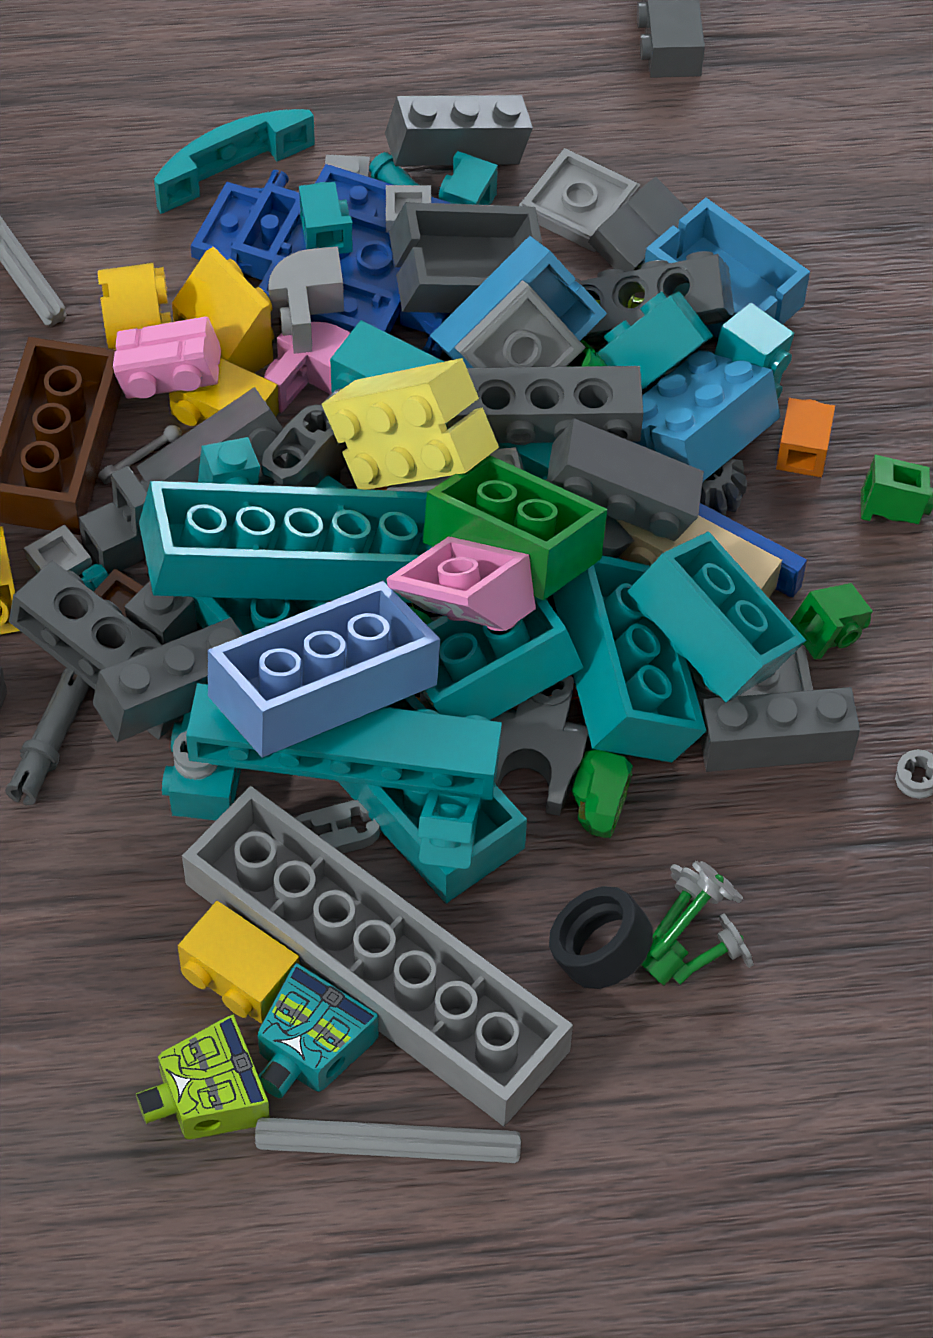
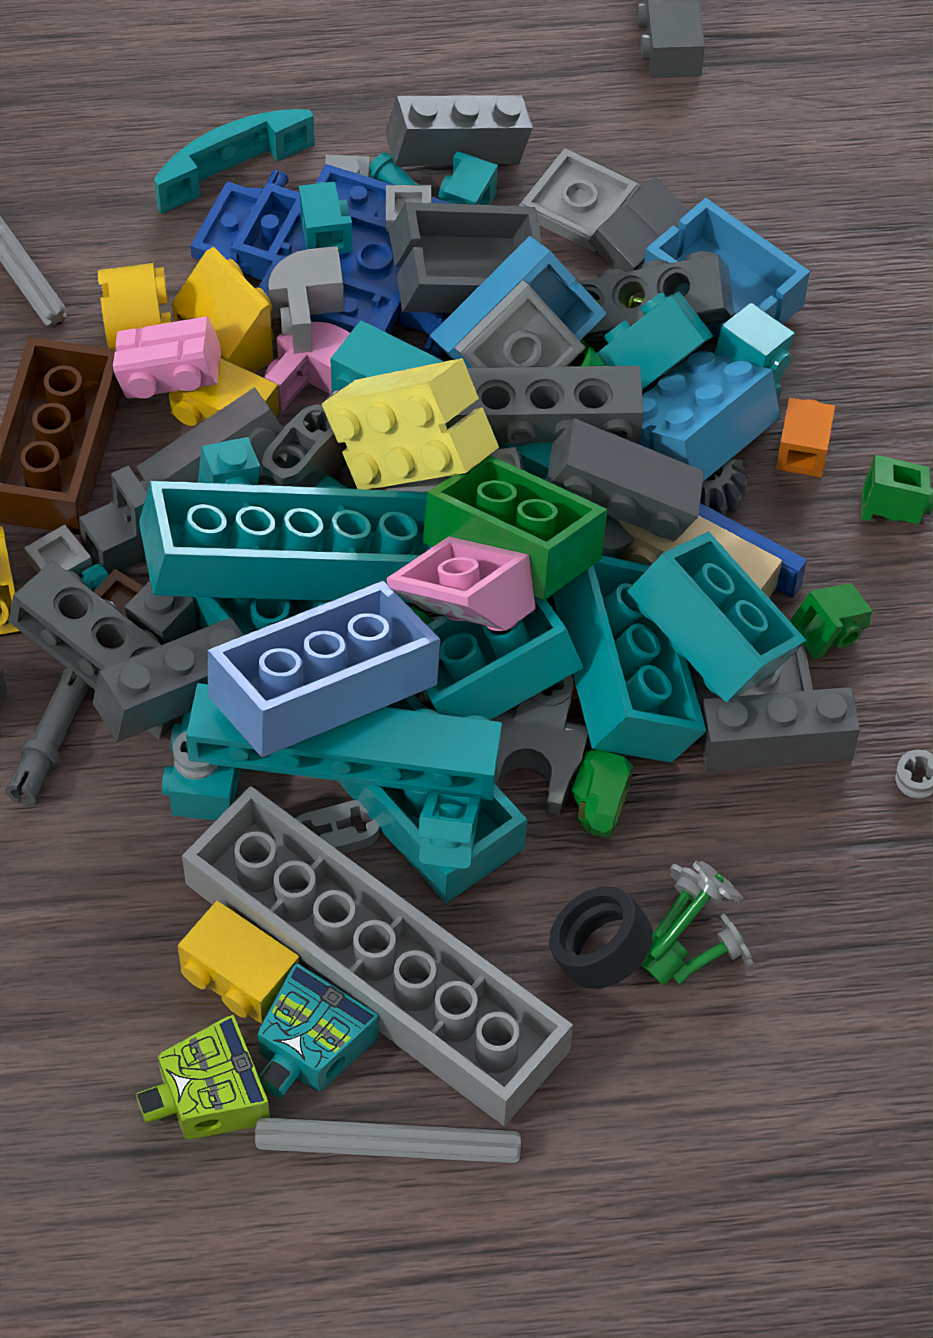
(169, 435): light grey hinge -> none

